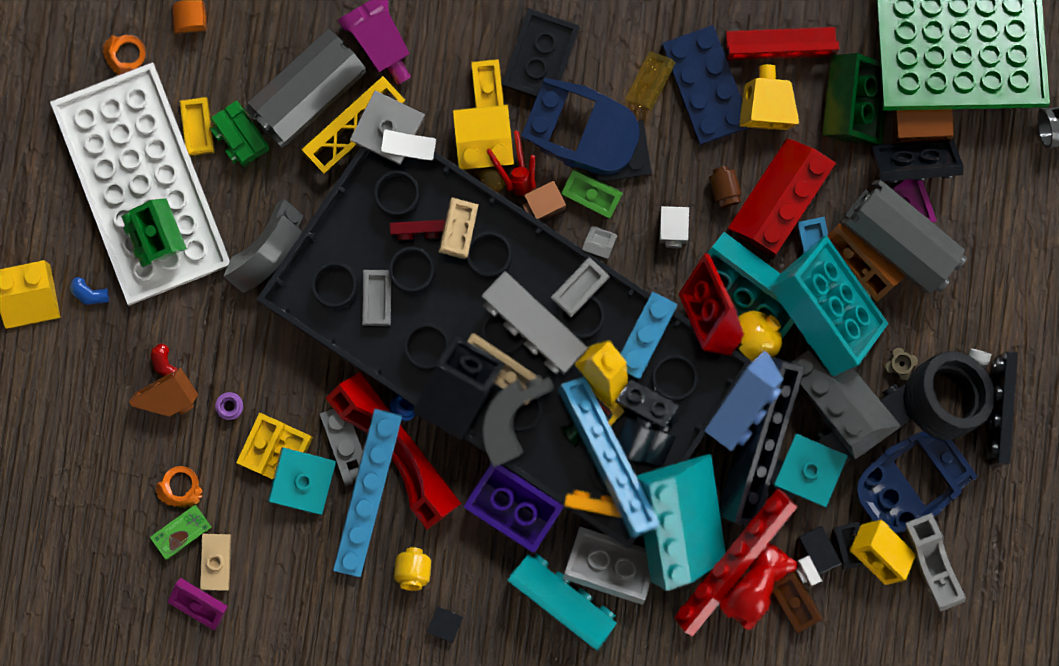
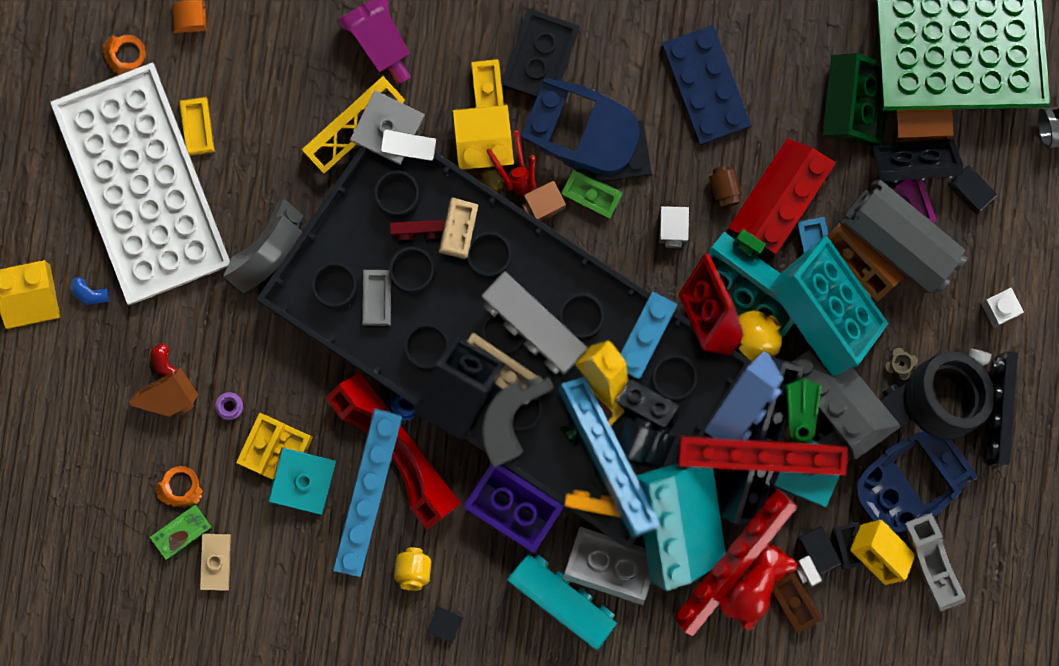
(153, 231): green brick -> none
(197, 604): magenta plate -> none
(239, 133): green brick -> none
(305, 89): dark grey brick -> none
(343, 443): light grey plate -> none
(580, 287): light grey tile -> none
(599, 242): light grey tile -> none
(650, 80): clear yellow plate -> none
(748, 243): none -> green plate
(762, 455): none -> red plate
(768, 102): yellow torso -> none
(781, 43): red fence -> none
(802, 408): none -> green piece
(972, 190): none -> black piece
(1002, 307): none -> white brick

